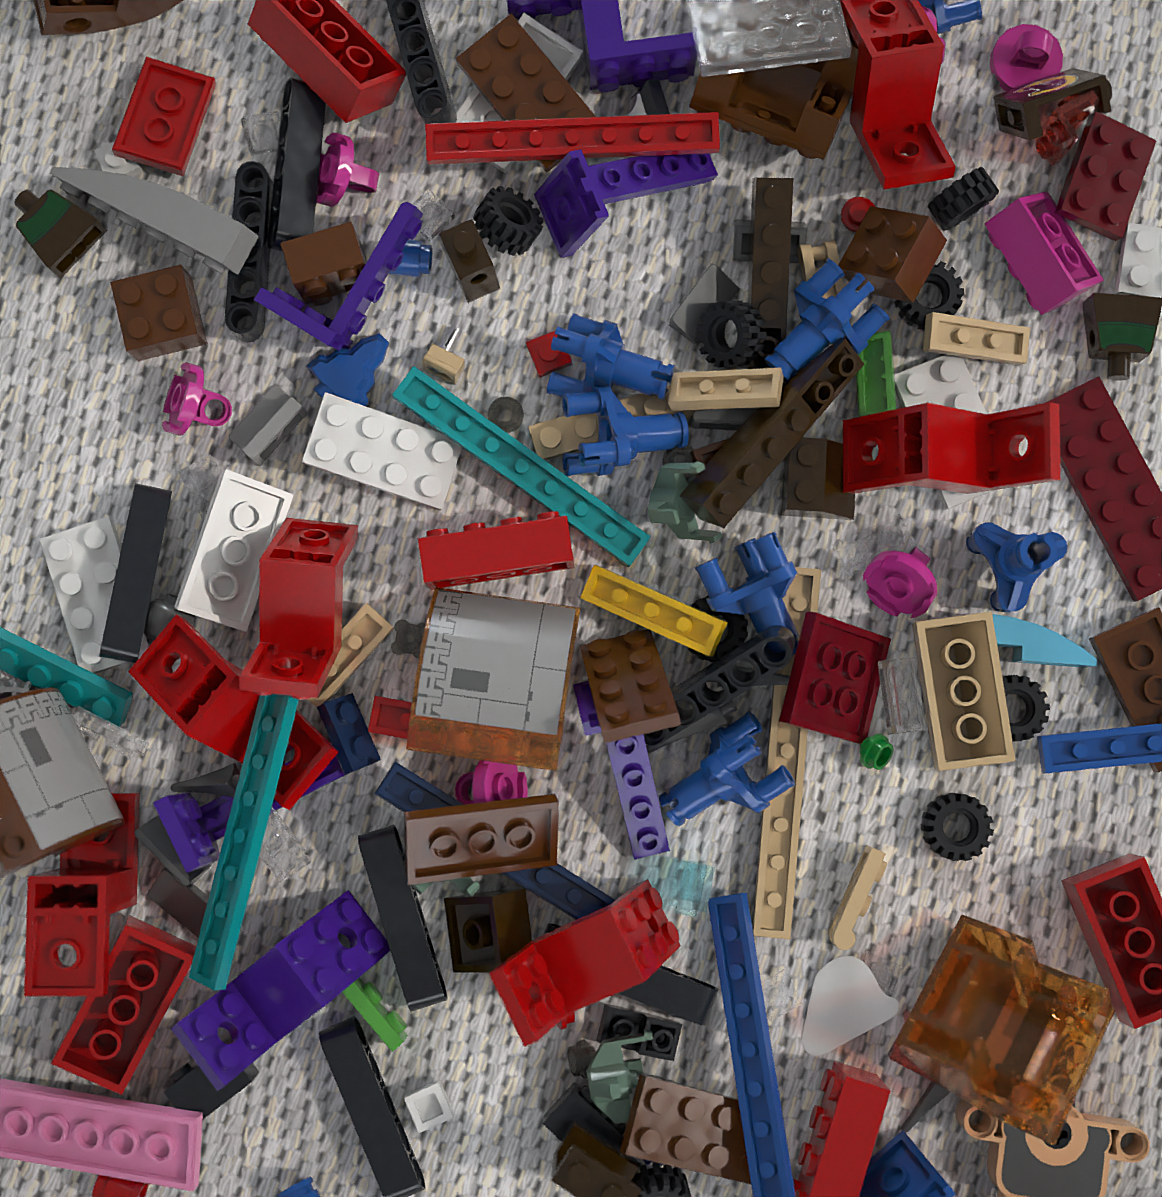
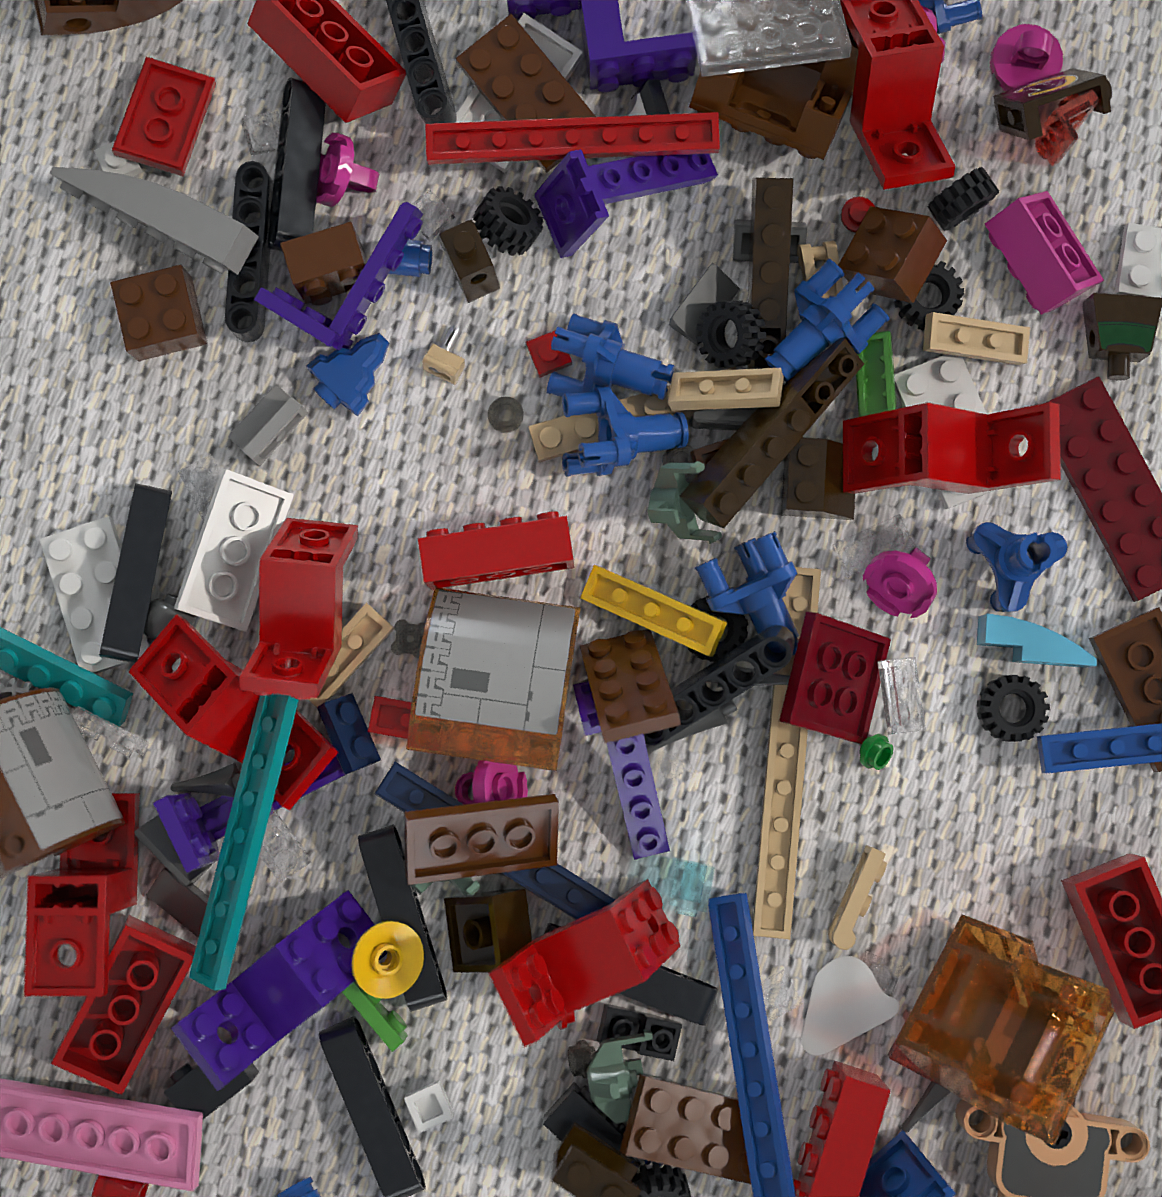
(56, 229): dark brown torso -> none
(188, 399): dark pink tile -> none
(381, 451): white plate -> none
(402, 963): none -> yellow dish
(520, 466): teal plate -> none
(724, 776): blue wheel -> none
(963, 691): tan slope -> none
(978, 832): black tyre -> none
(1105, 176): dark red plate -> none

